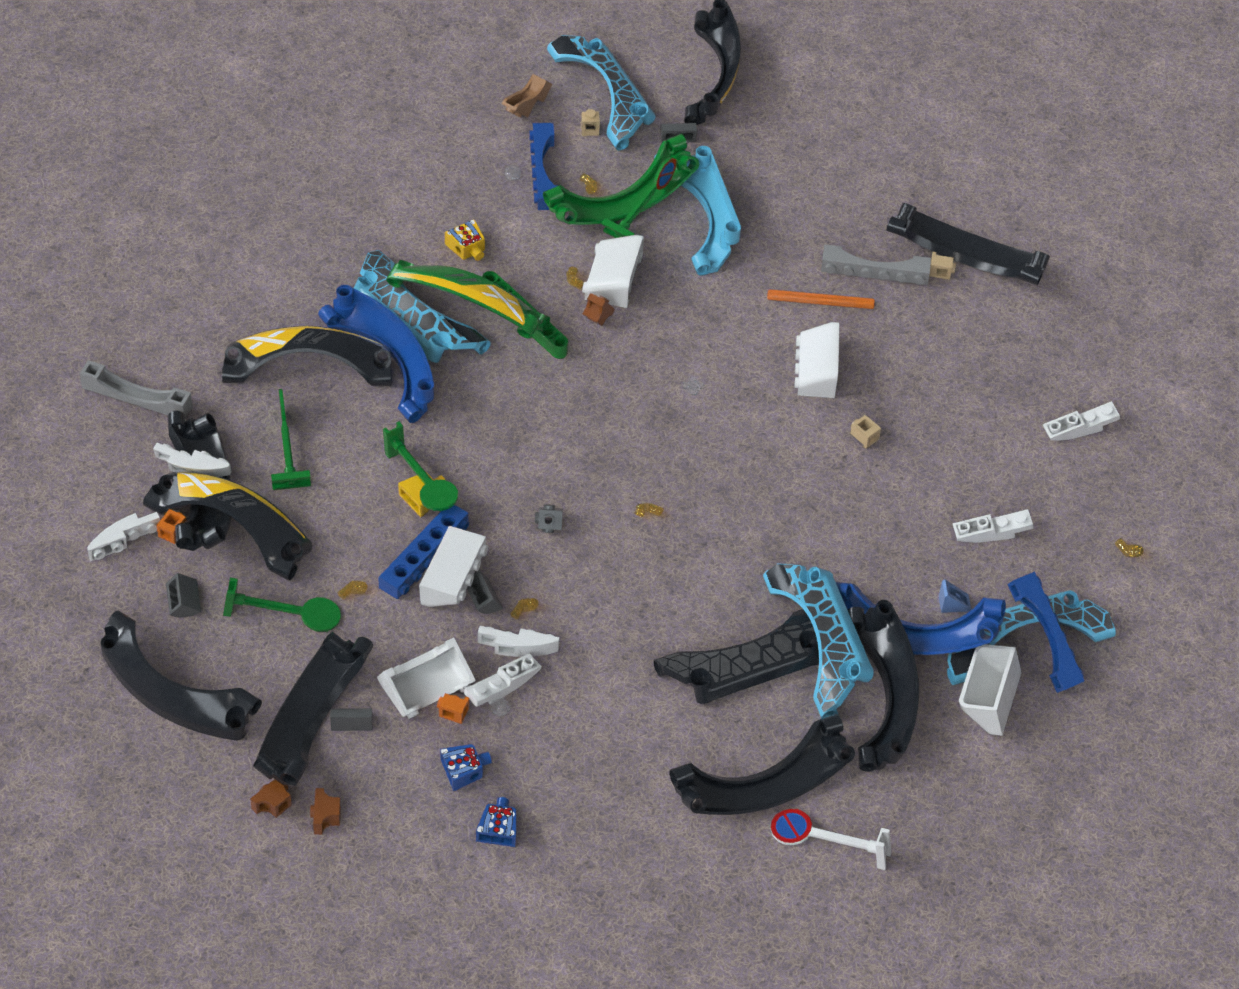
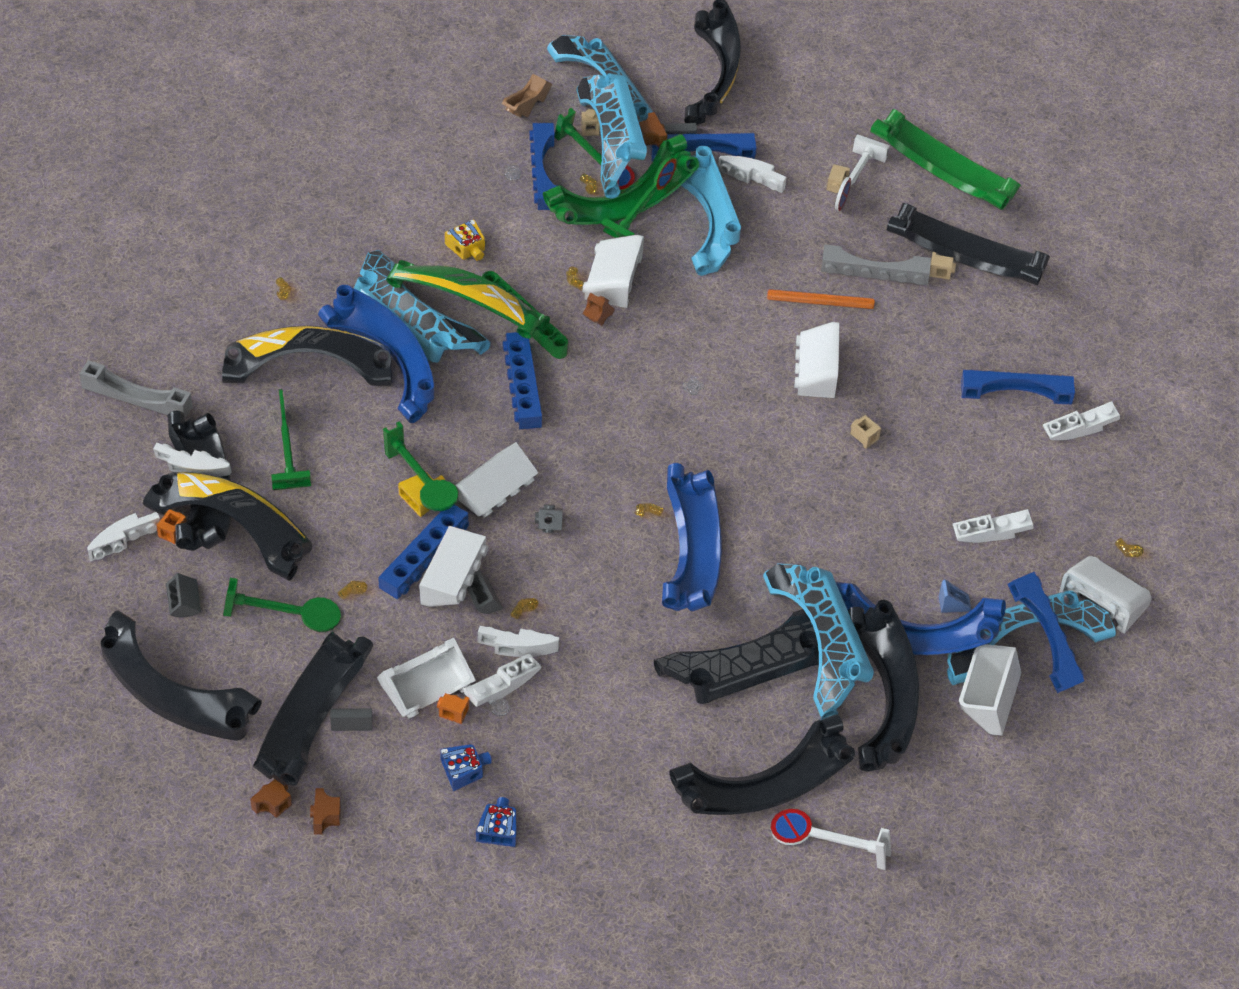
(285, 289): none -> clear yellow arm
(496, 480): none -> white windscreen
(523, 380): none -> blue brick
(565, 127): none -> green piece
(618, 126): none -> medium azure panel
(652, 130): none -> dark orange brick
(699, 540): none -> blue panel
(733, 144): none -> blue arch
(748, 168): none -> white slope
(836, 177): none -> tan brick
(868, 149): none -> white piece
(944, 161): none -> green panel
(1055, 387): none -> blue arch
(1108, 589): none -> white windscreen

